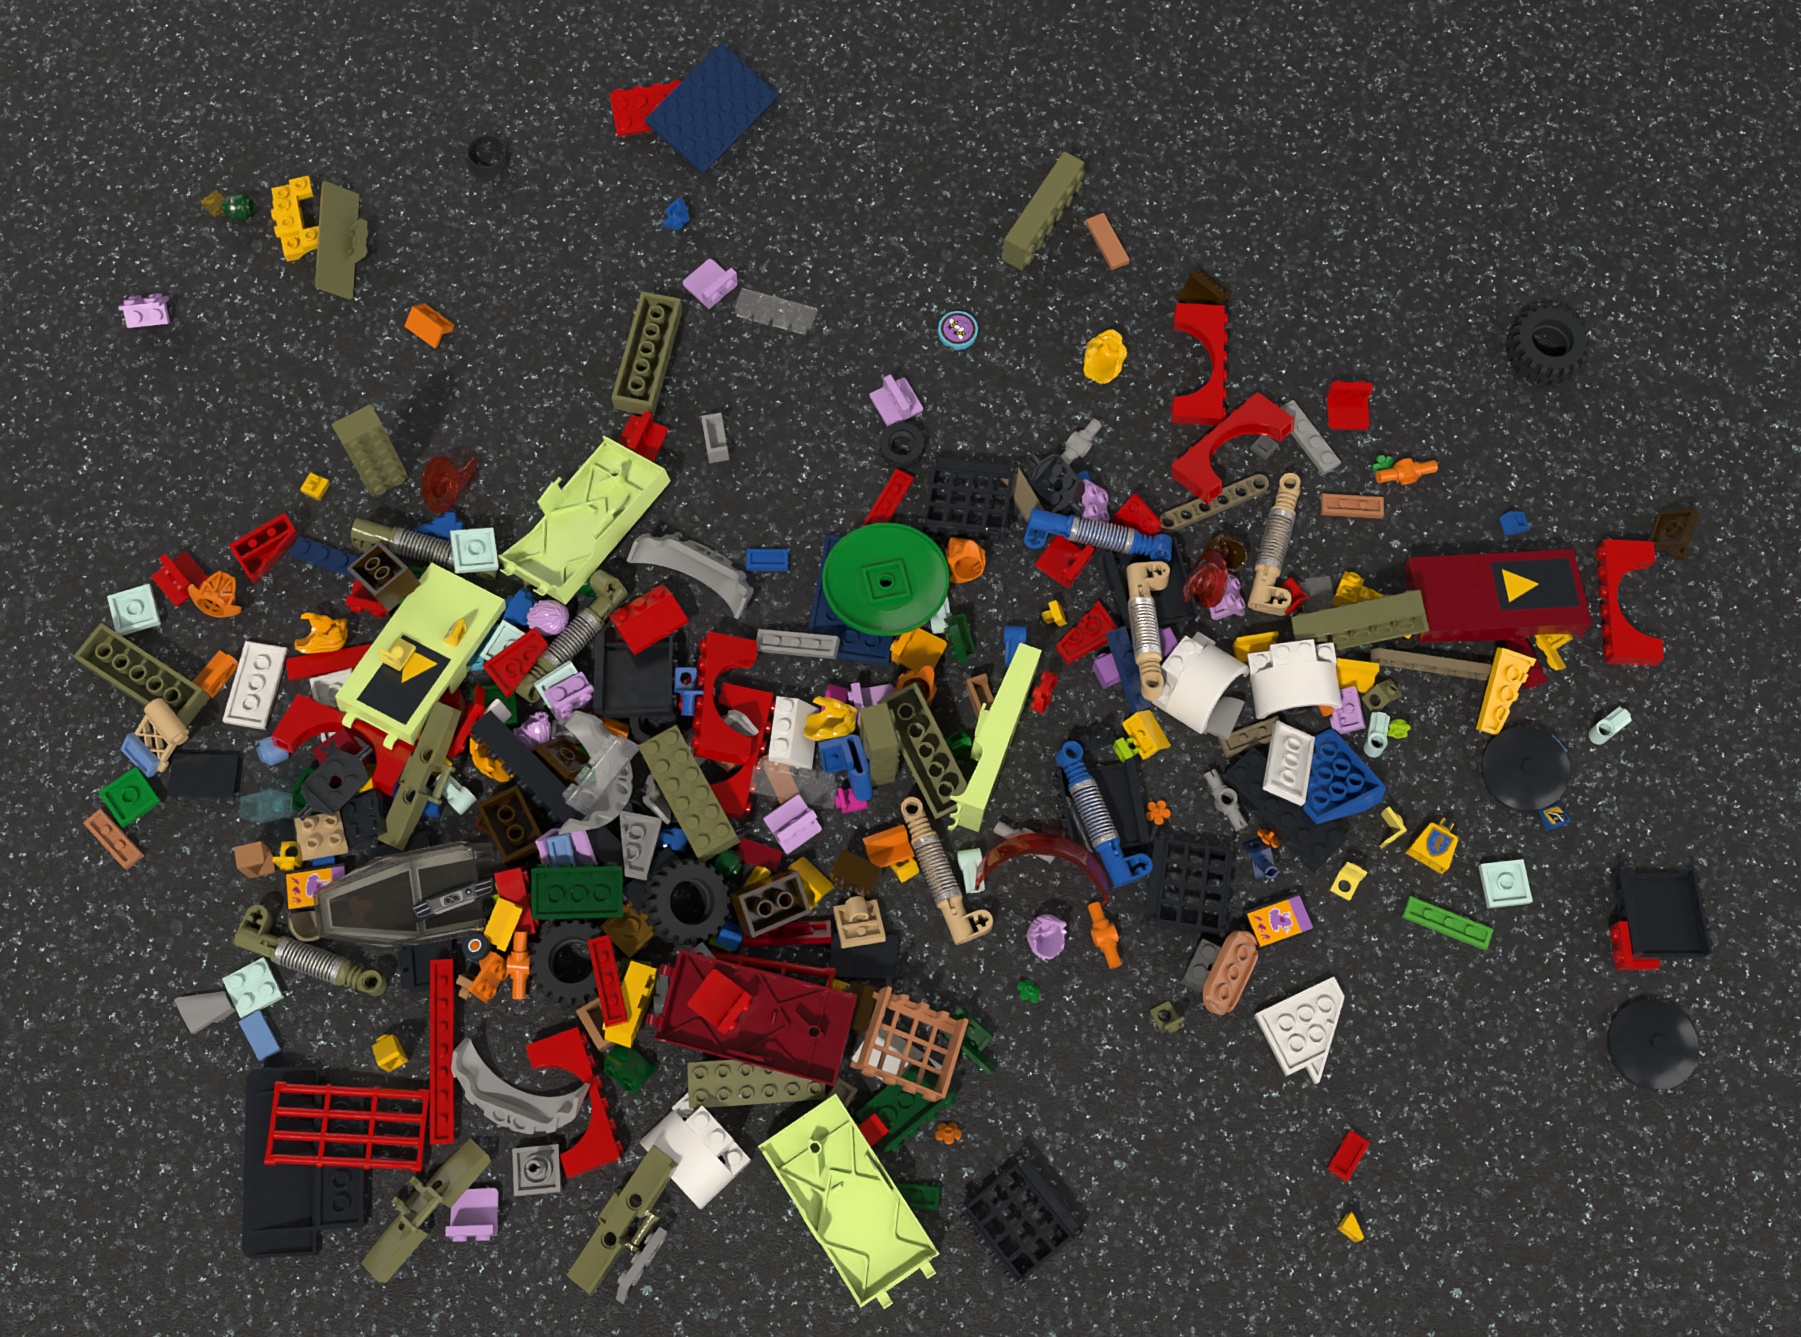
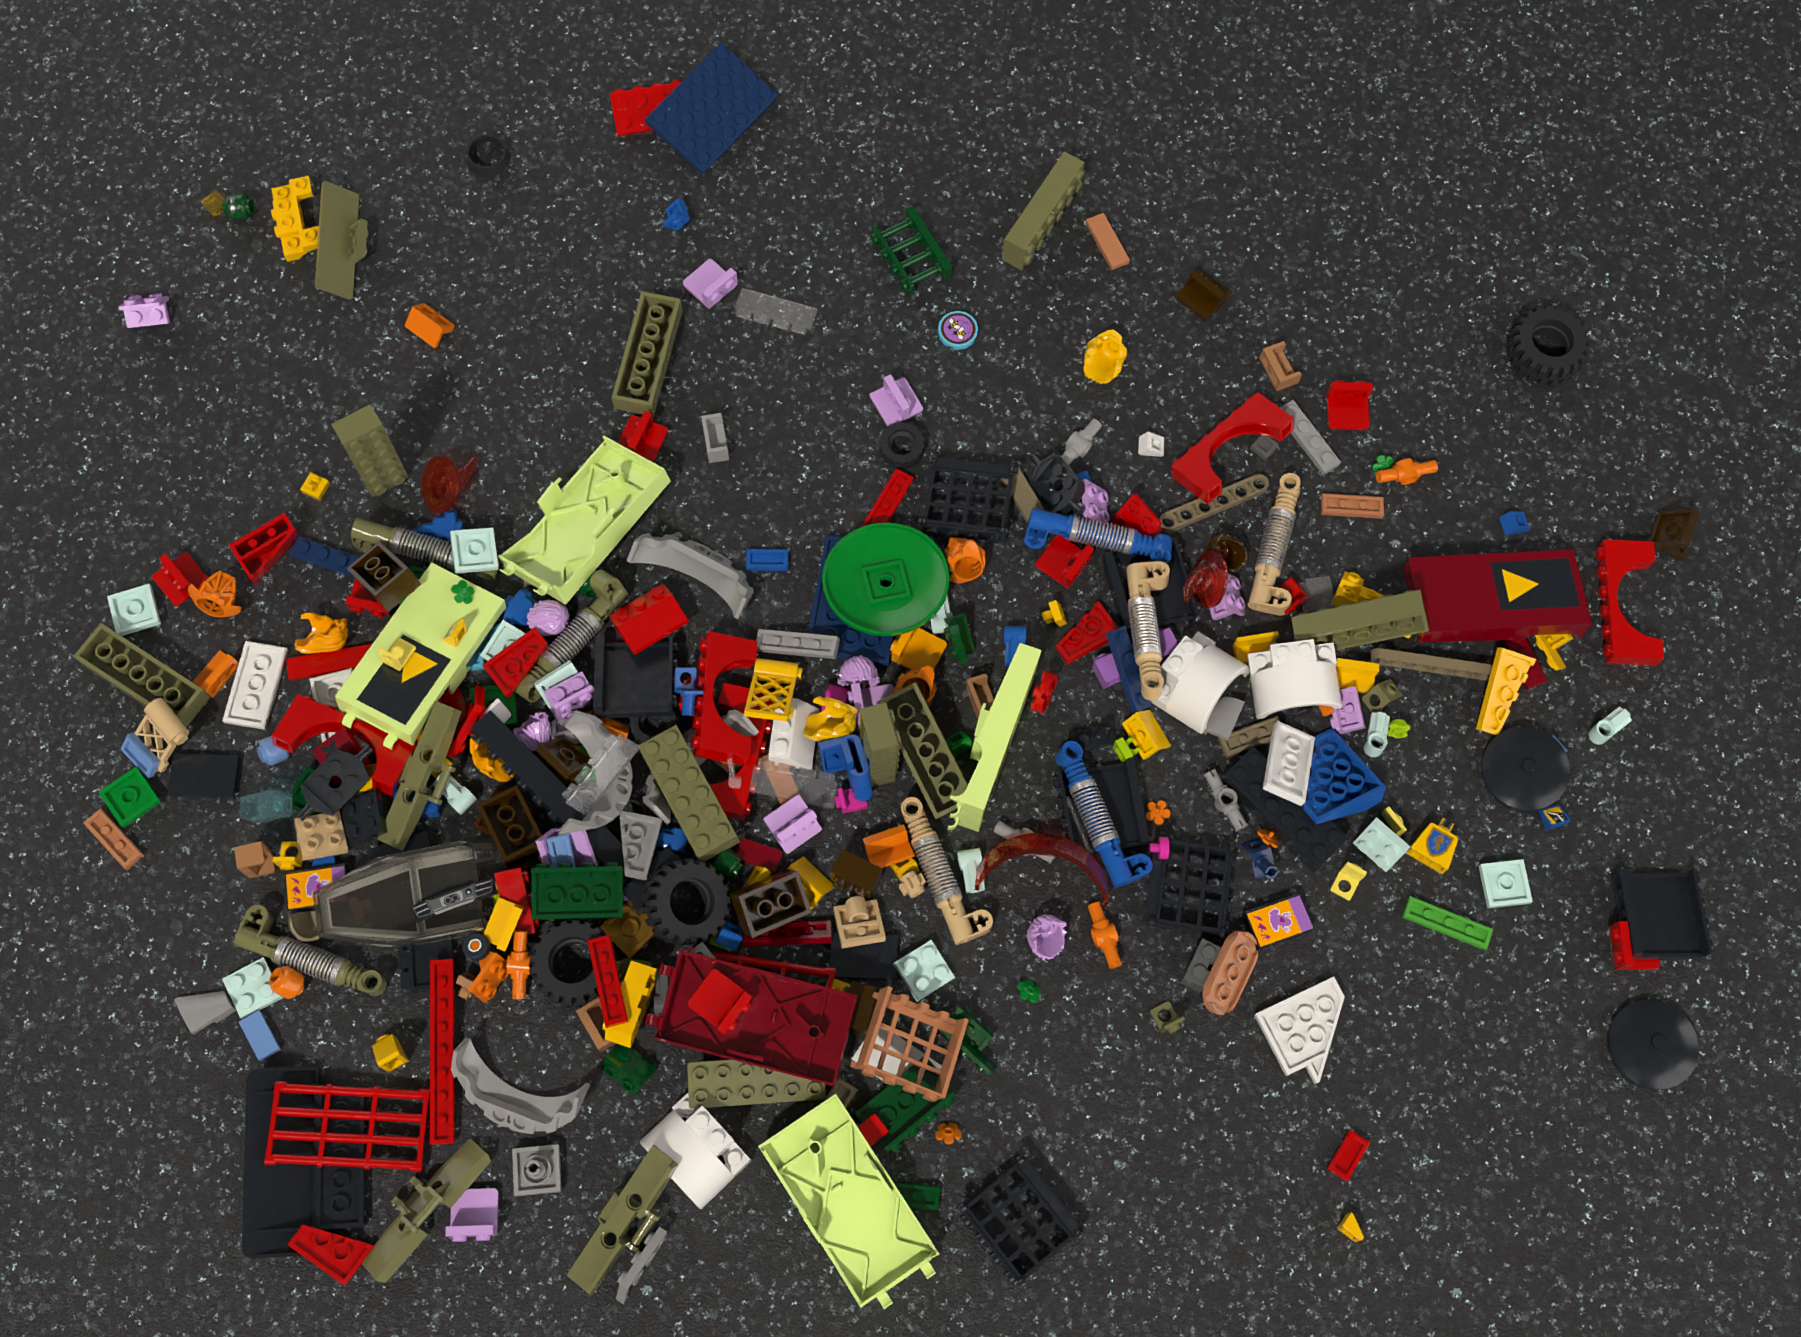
(286, 982): none -> orange head
(330, 1252): none -> red wing
(462, 592): none -> green plant
(598, 1144): red arch -> none
(734, 781): none -> clear hand
(774, 673): none -> yellow piece
(858, 670): none -> lavender hair
(912, 884): none -> tan gear
(921, 235): none -> dark green fence
(924, 970): none -> light aqua plate
(1151, 445): none -> white slope
(1161, 847): none -> dark pink tile
(1206, 325): red arch -> none
(1278, 367): none -> medium nougat panel
(1381, 844): none -> light aqua plate

